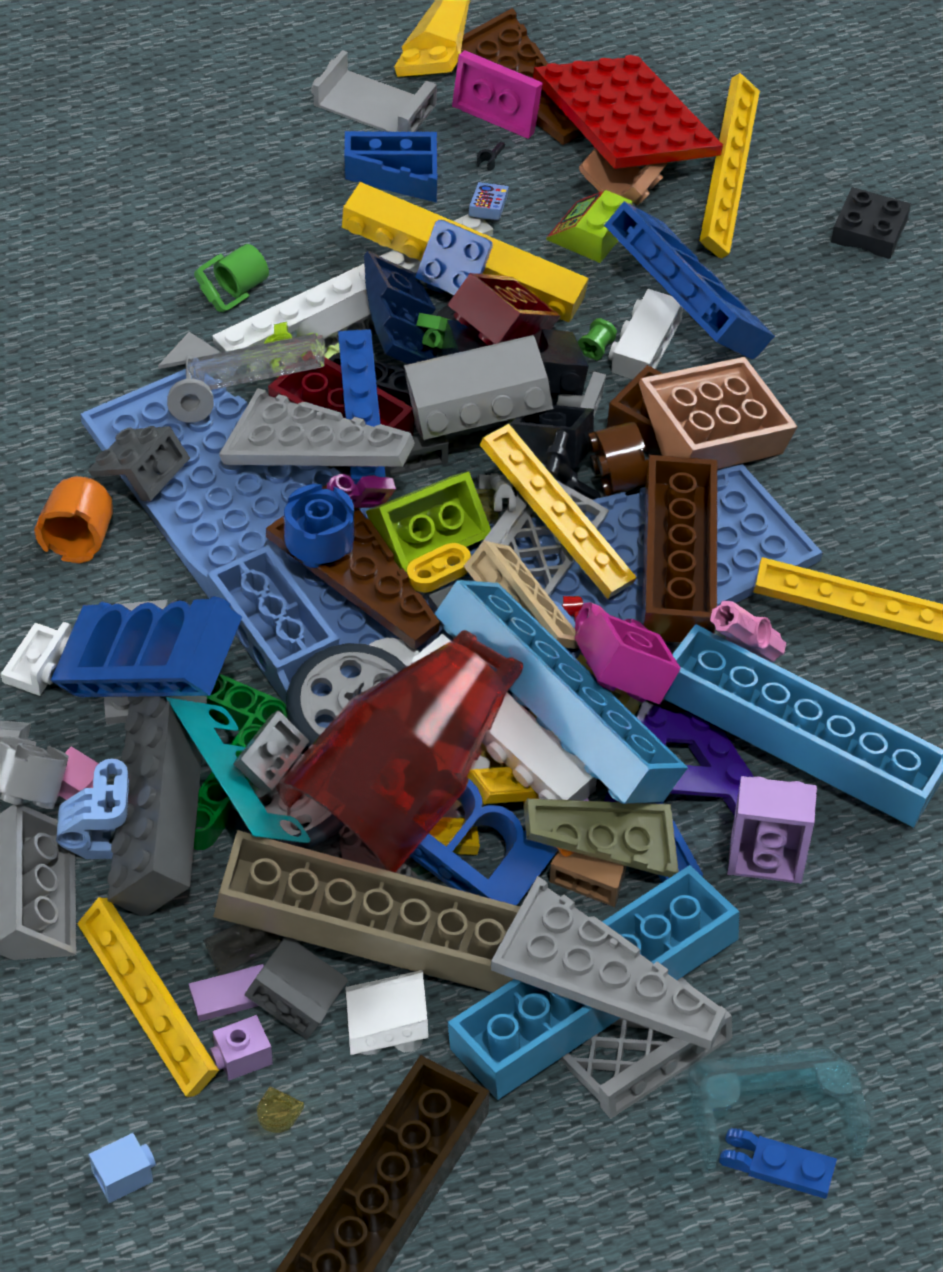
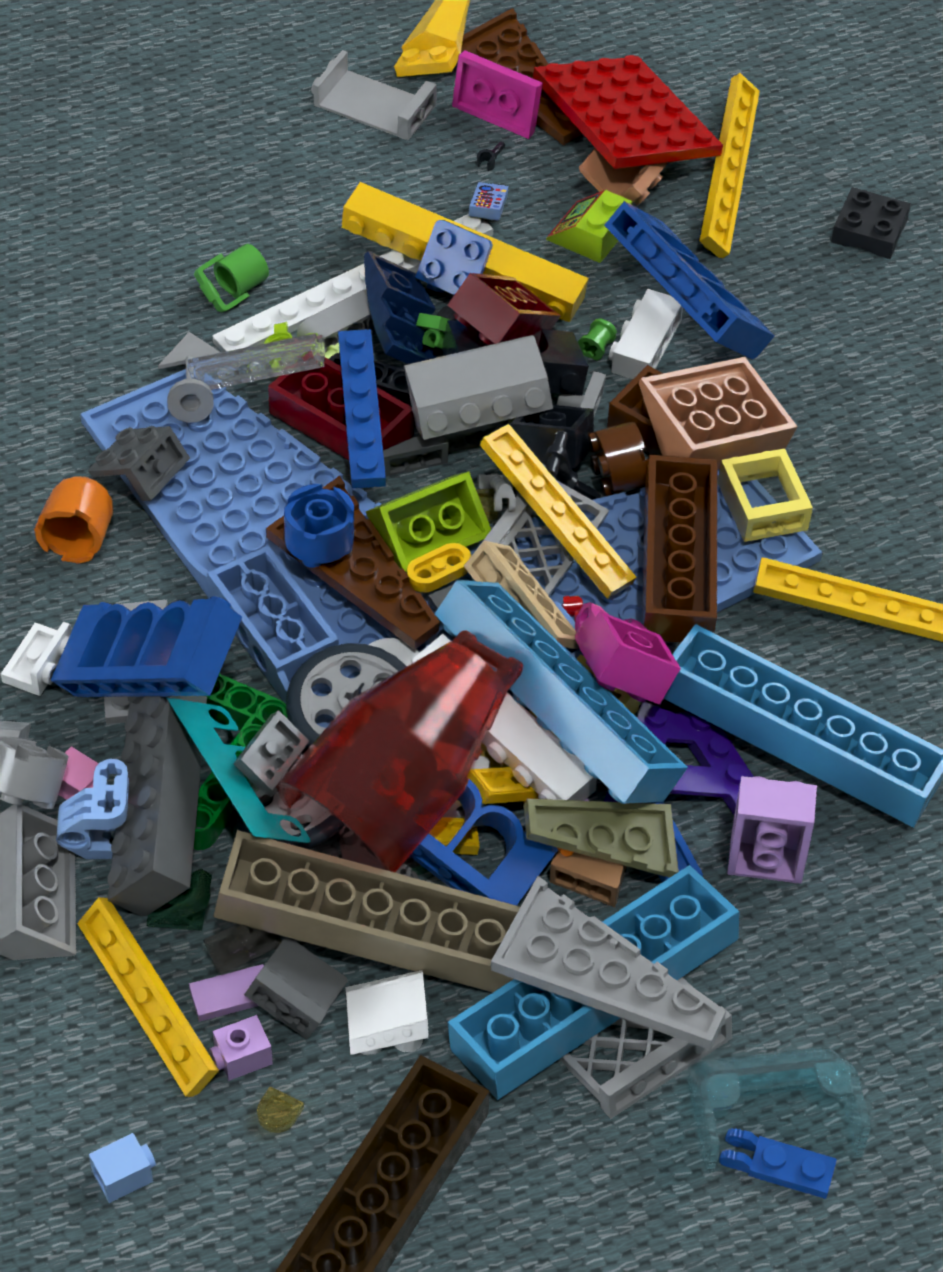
(186, 909): none -> clear green slope
(309, 435): light grey wing -> none
(368, 492): magenta plate -> none
(393, 161): blue wedge -> none
(748, 630): bright pink piece -> none
(757, 522): none -> light yellow window

